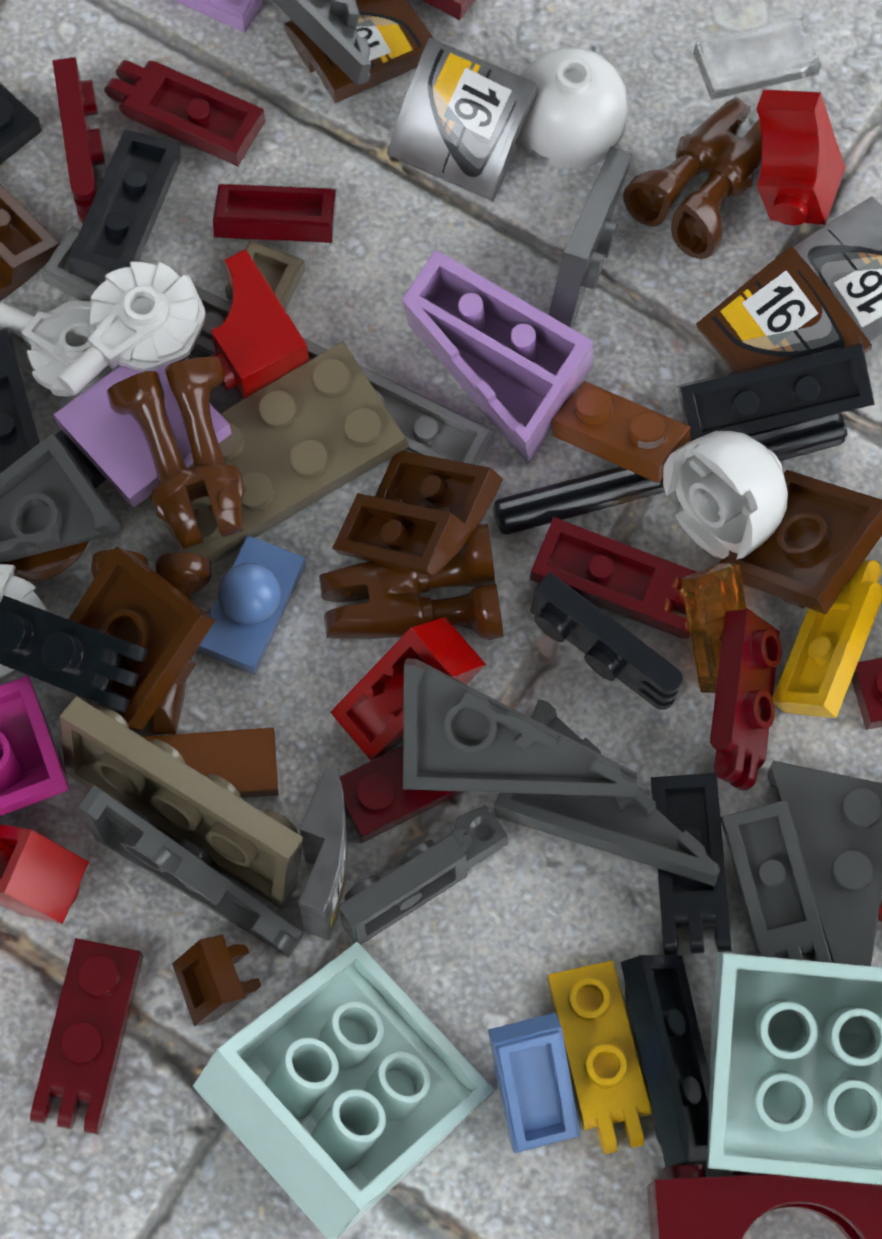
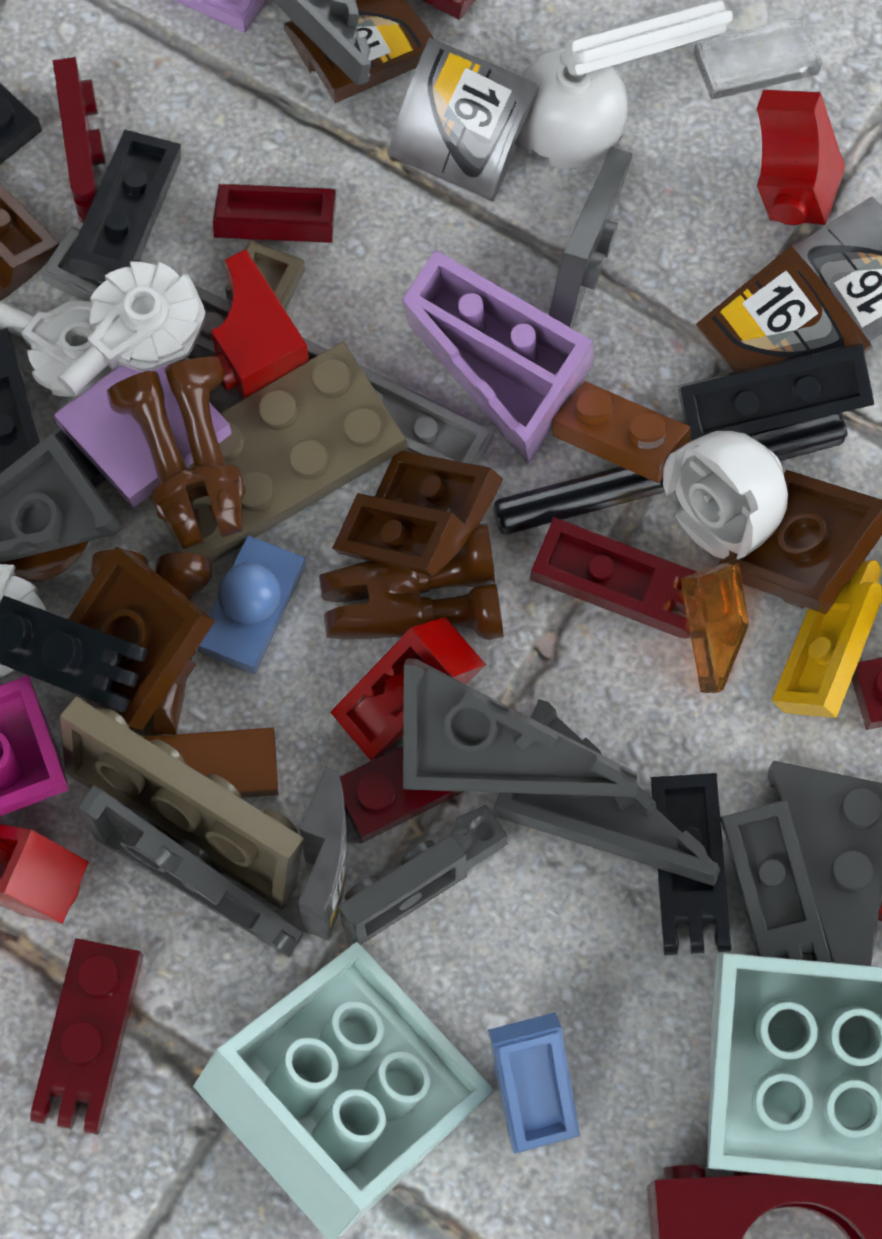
(186, 109): dark red hinge -> none
(210, 978): reddish brown tile -> none
(600, 1052): yellow hinge -> none
(606, 644): black hinge -> none
(645, 37): none -> white axle
(670, 1055): black plate -> none
(709, 149): reddish brown piece -> none
(744, 697): dark red hinge -> none

